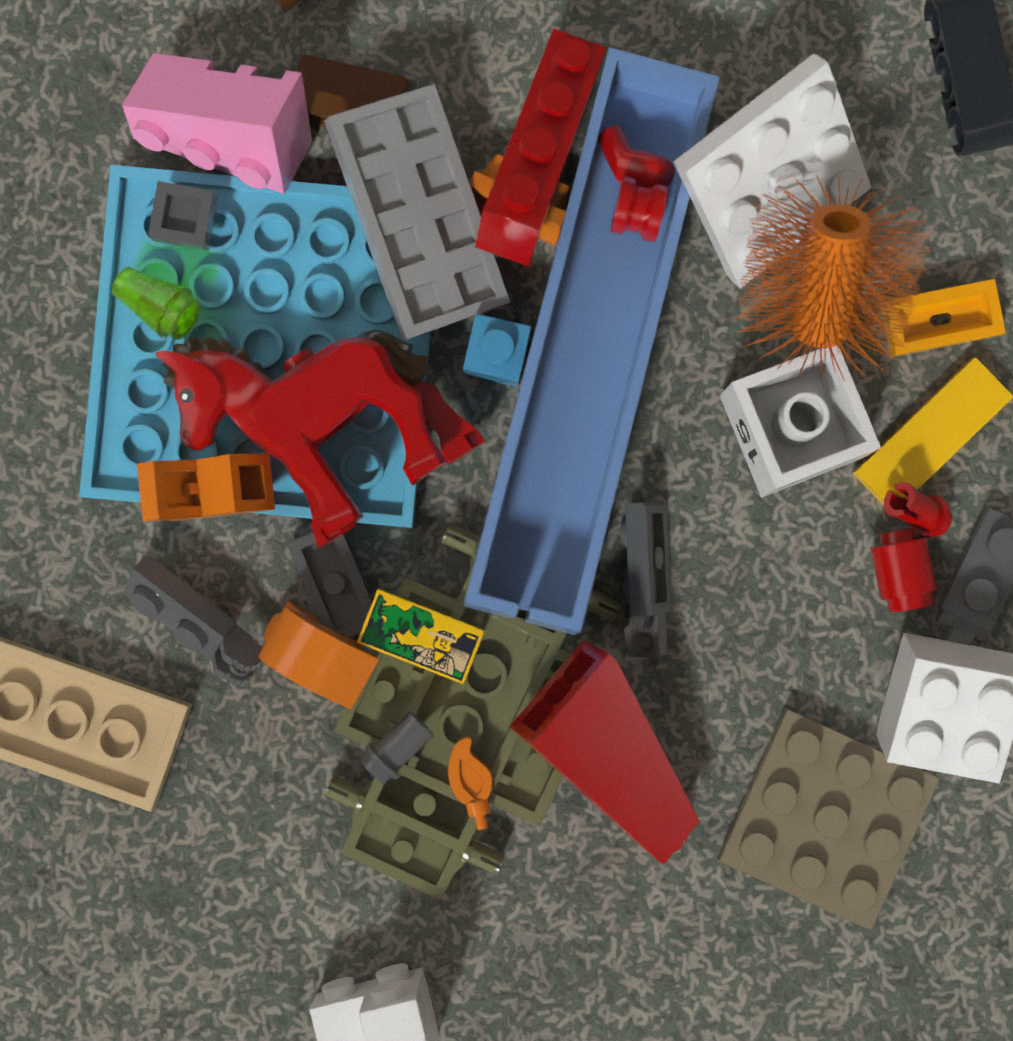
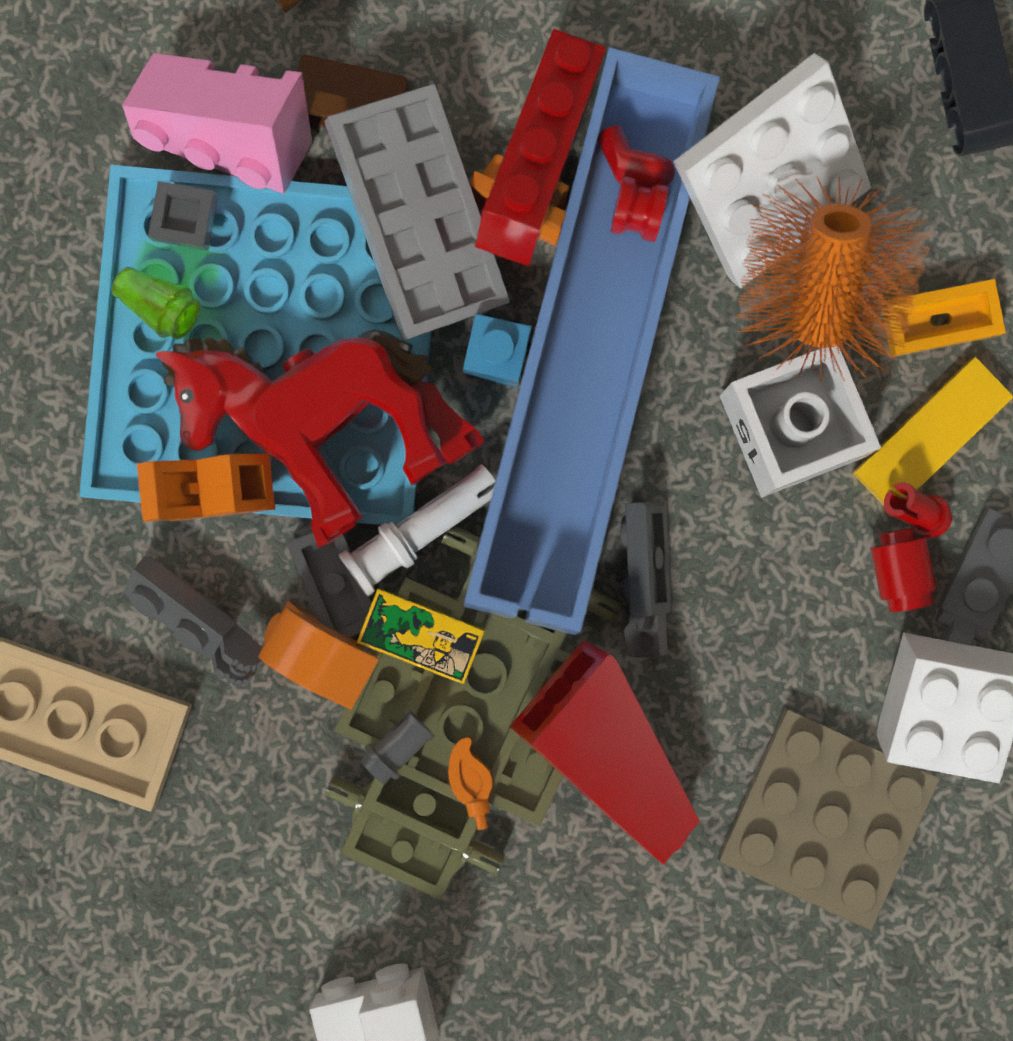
(398, 543): none -> white pin

